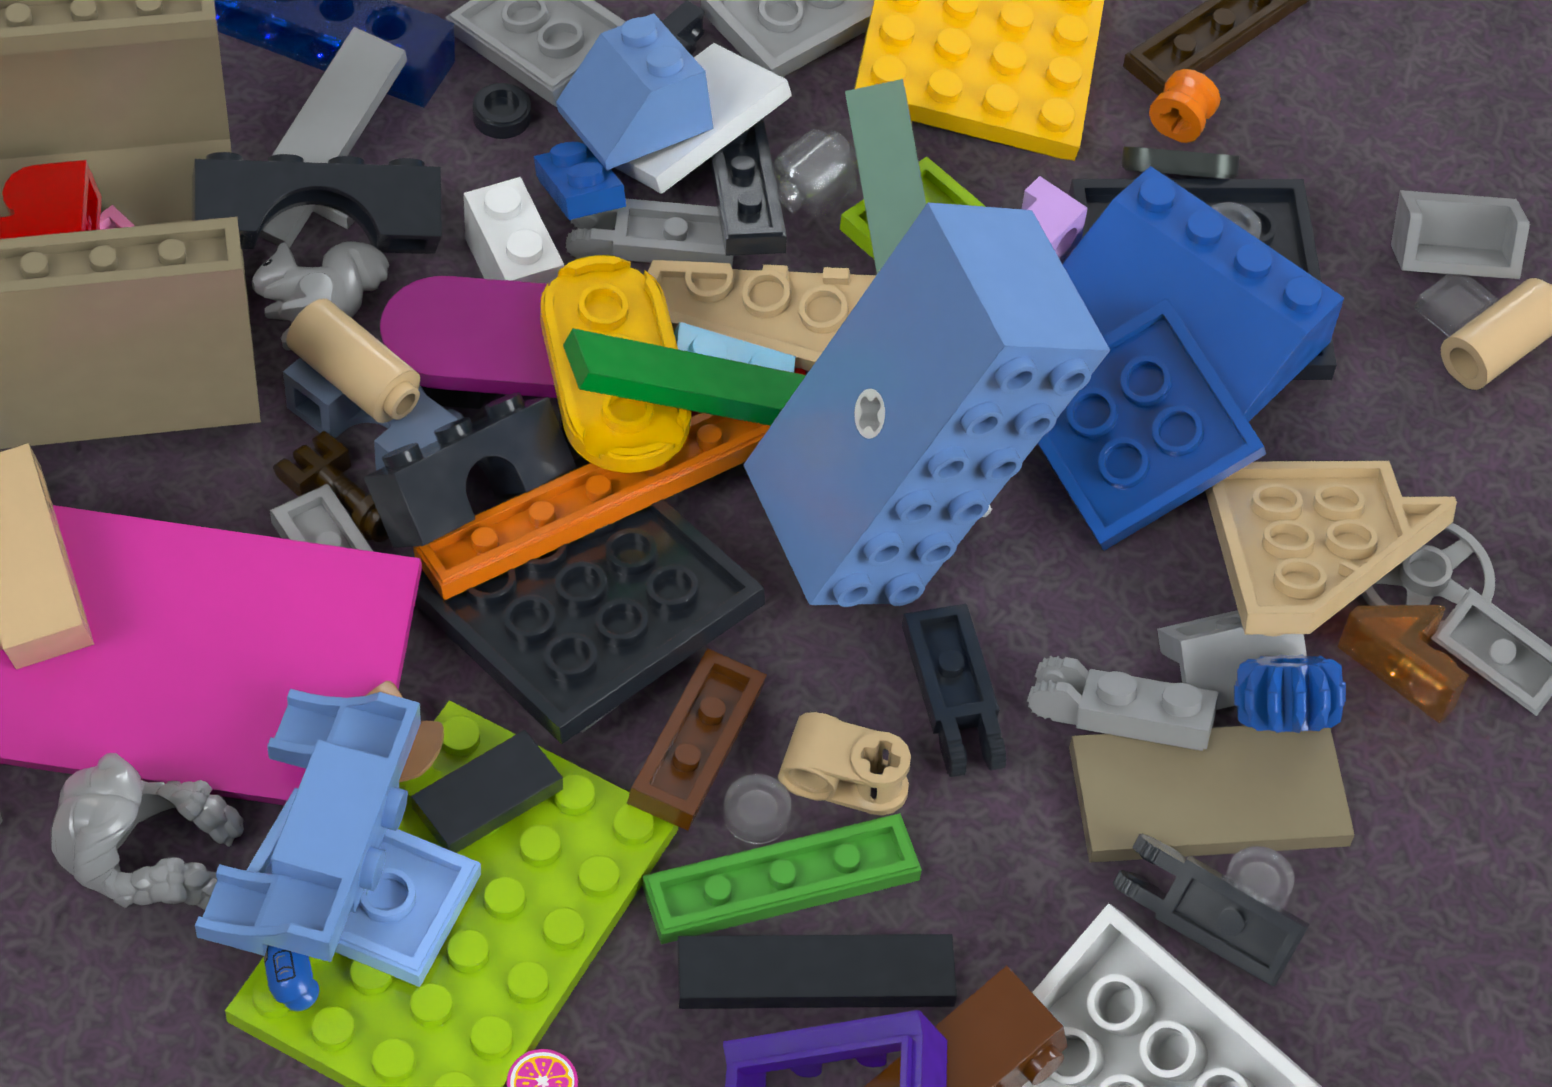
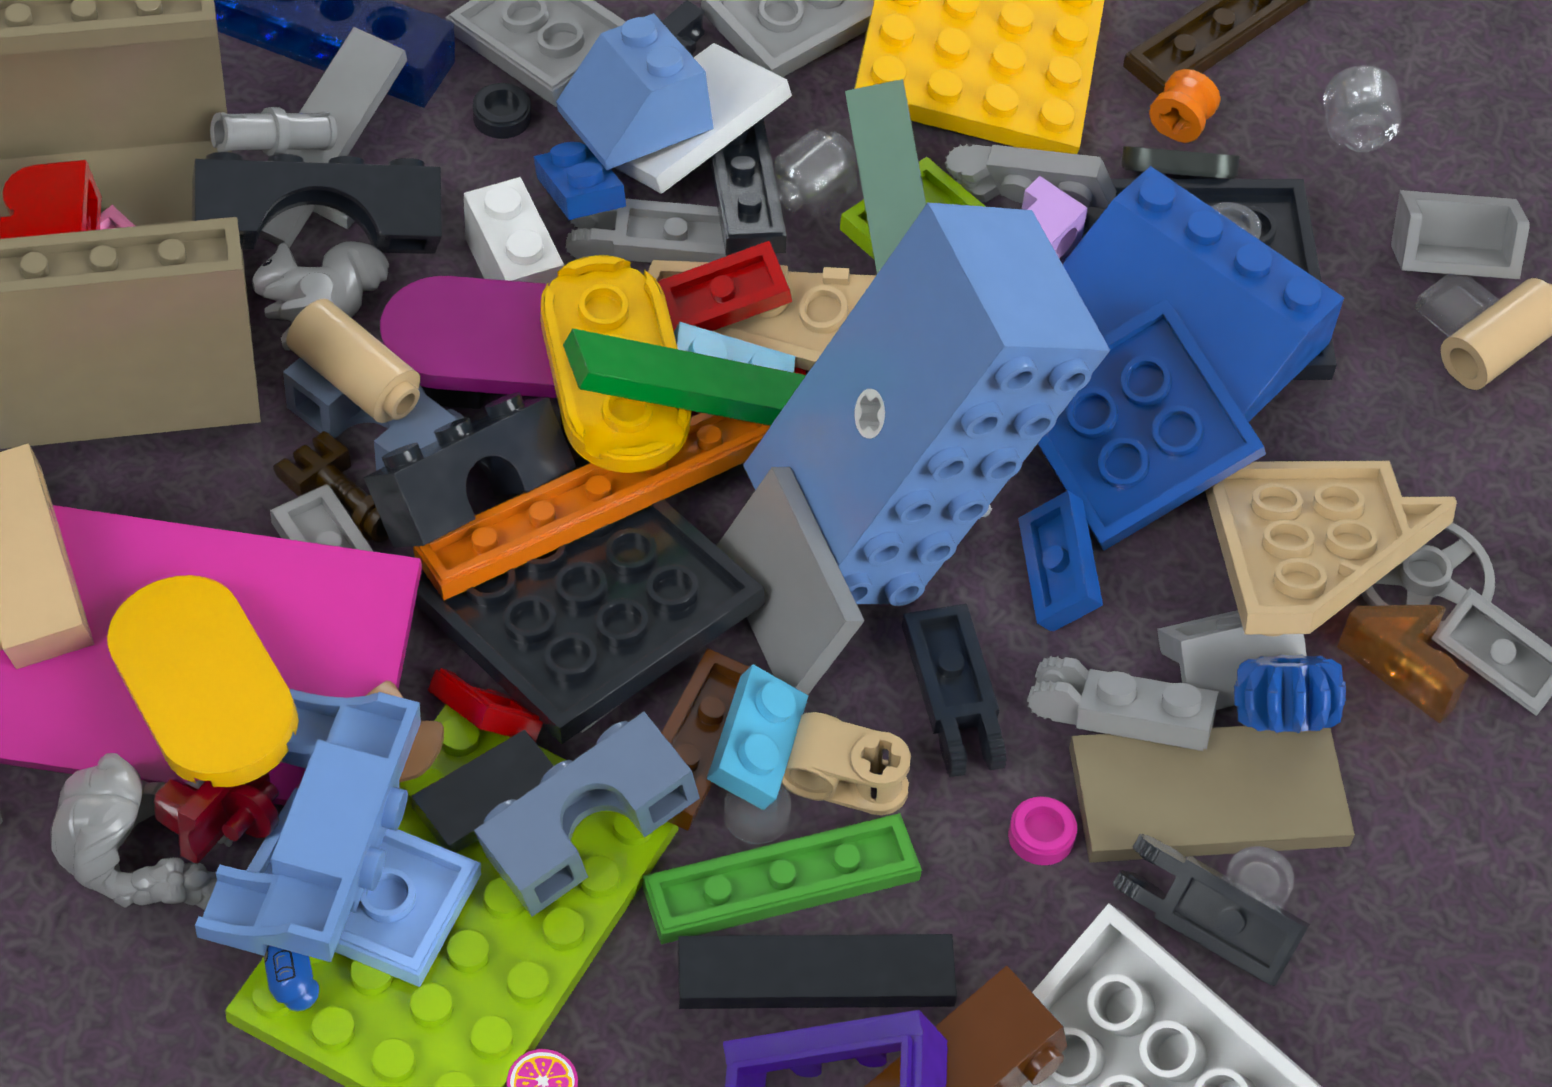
(202, 680): none -> yellow tile
(211, 812): none -> dark red hips
(273, 131): none -> light grey pin
(484, 708): none -> red tile
(625, 772): none -> sand blue arch
(727, 289): none -> red plate
(757, 737): none -> medium azure plate
(807, 600): none -> light grey tile
(1011, 170): none -> light grey hinge
(1042, 830): none -> dark pink tile
(1060, 561): none -> blue plate
(1362, 108): none -> clear head

